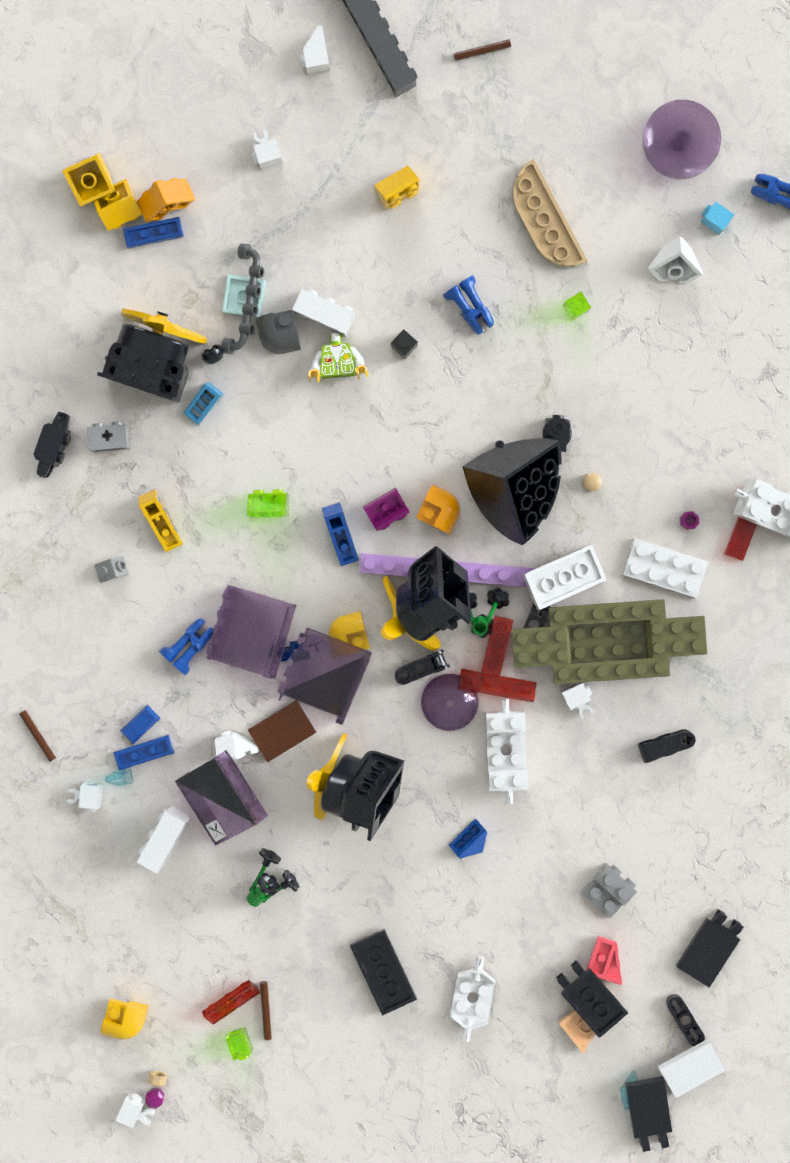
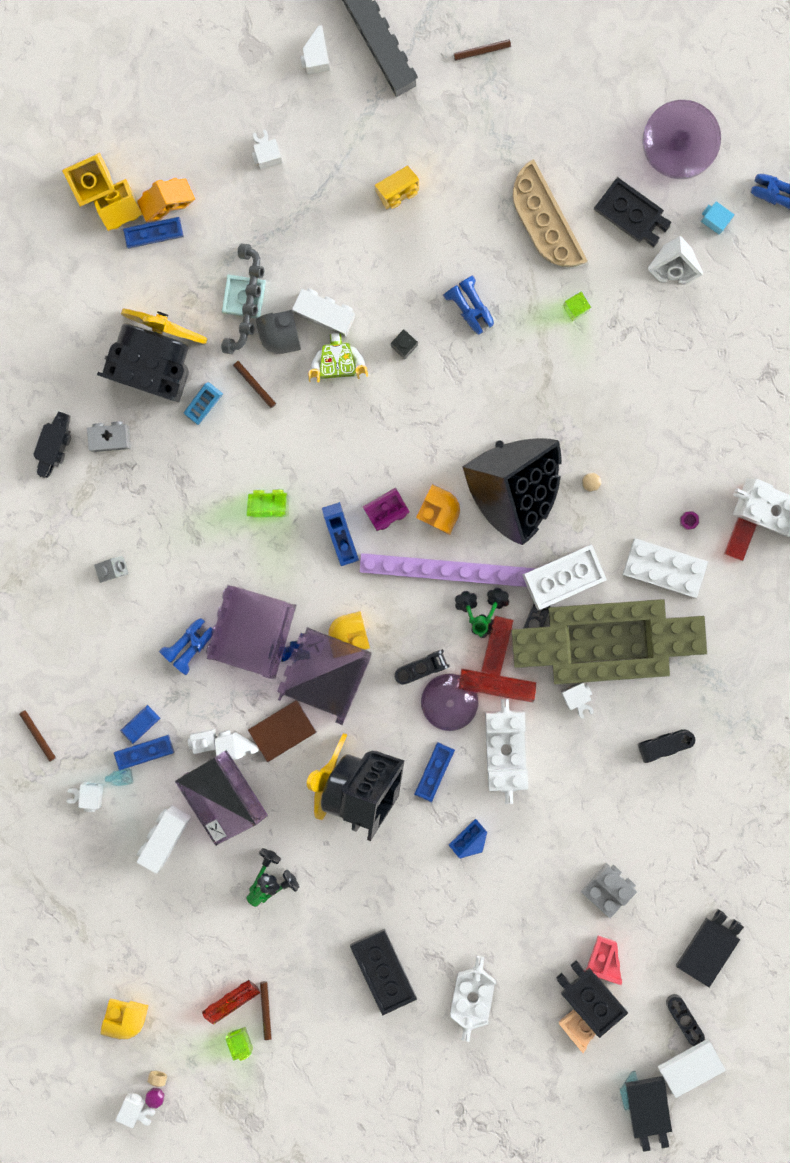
(159, 520): yellow slope -> none
(202, 741): none -> white brick
(213, 355): black plate -> none
(254, 384): none -> reddish brown bar
(428, 599): black brick -> none
(434, 772): none -> blue tile
(558, 429): black hand -> none
(632, 212): none -> black tile

